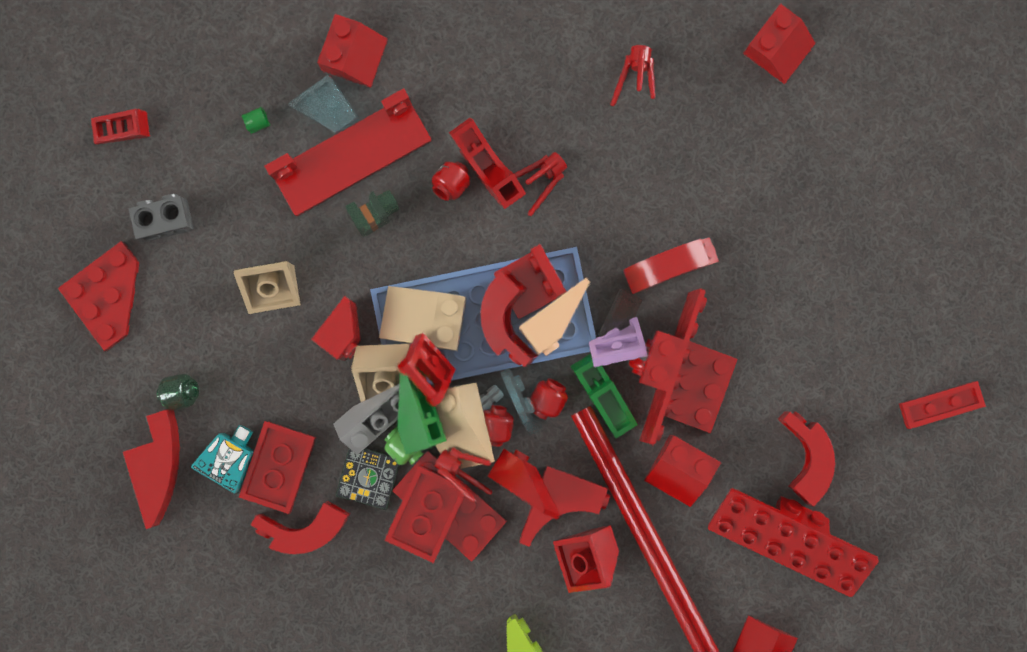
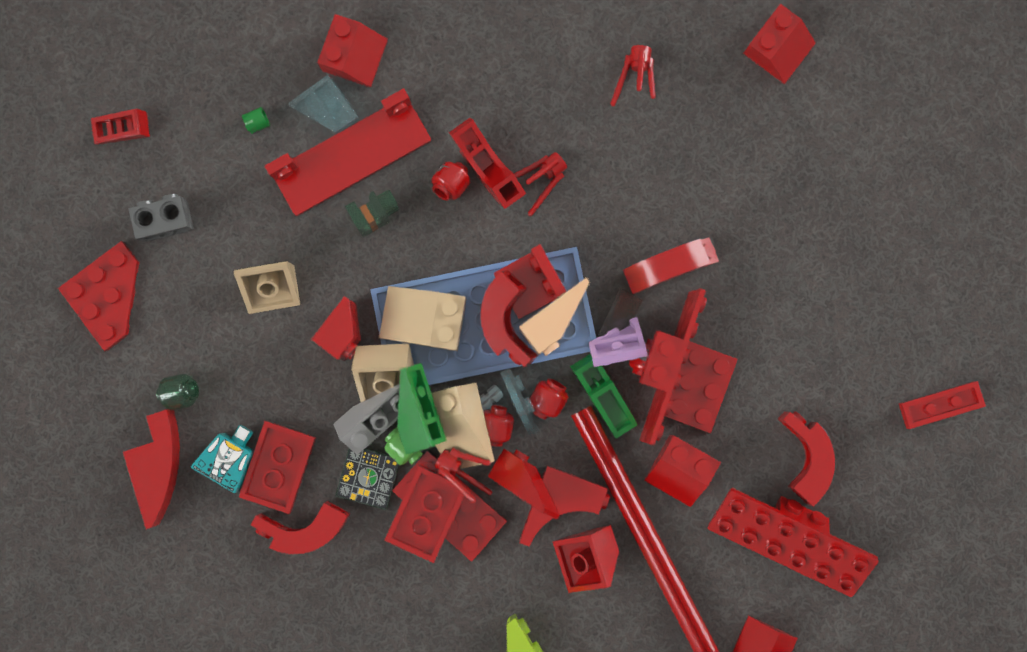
(432, 364): red plate -> none

